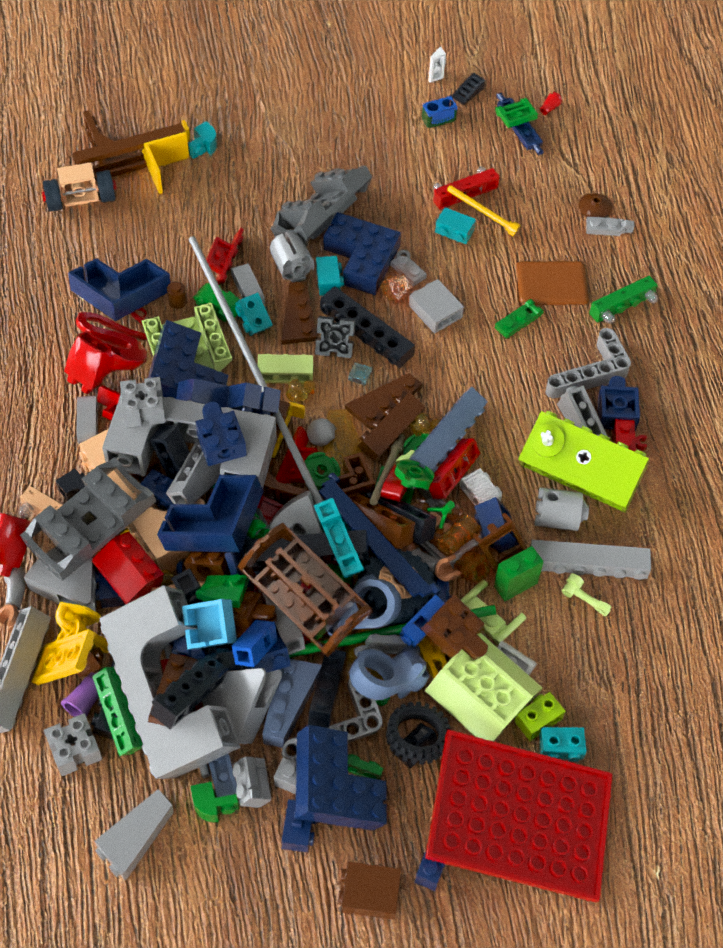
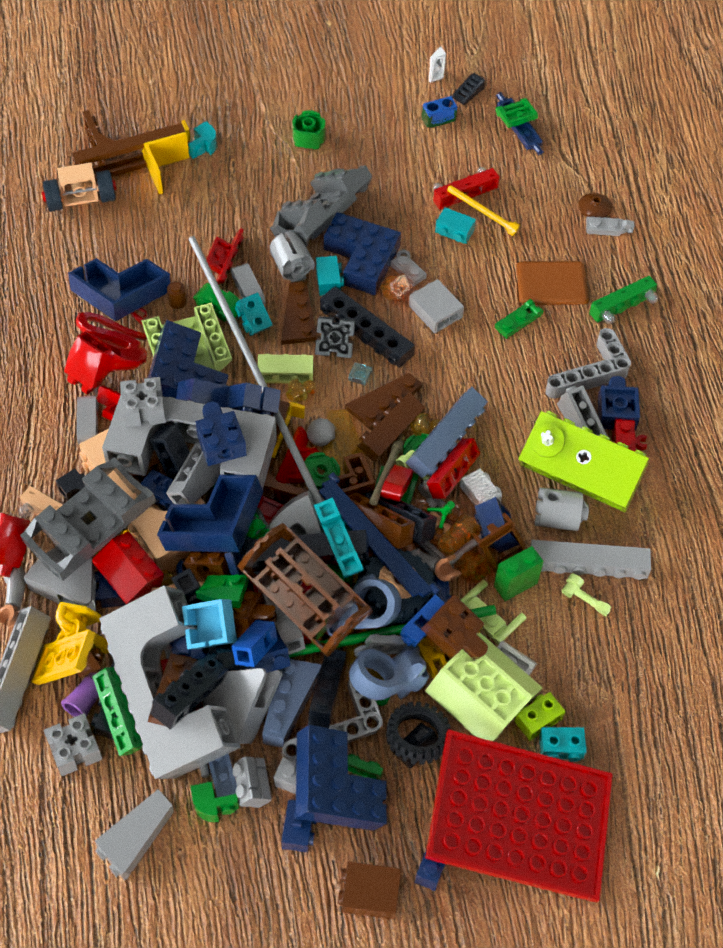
(308, 129): none -> green brick
(413, 474): green plate -> none
(552, 101): red cone -> none

